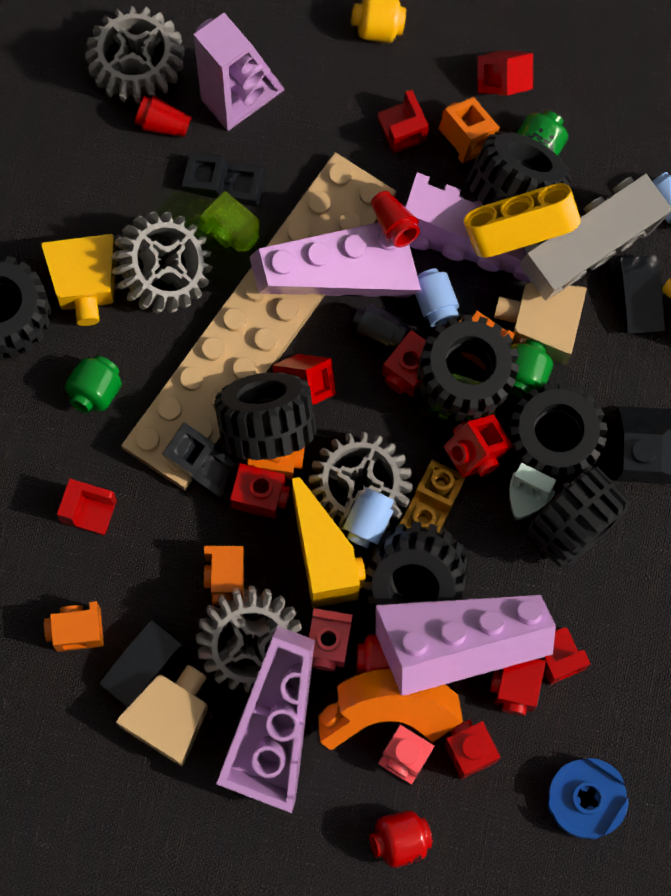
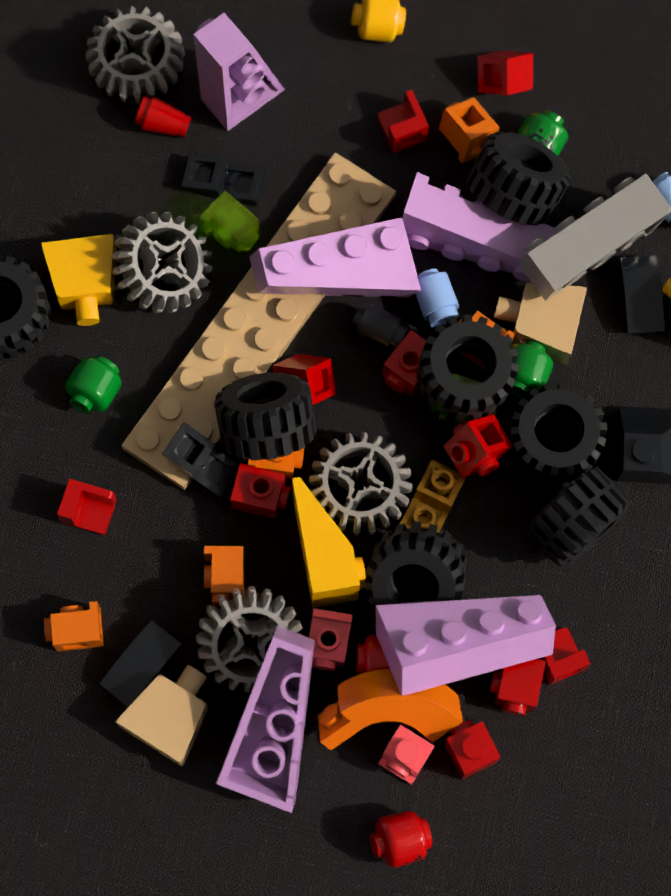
(368, 518): light blue brick -> none
(395, 220): red cone -> none
(522, 220): yellow beam -> none
(529, 491): light aqua tile -> none
(610, 795): blue plate -> none

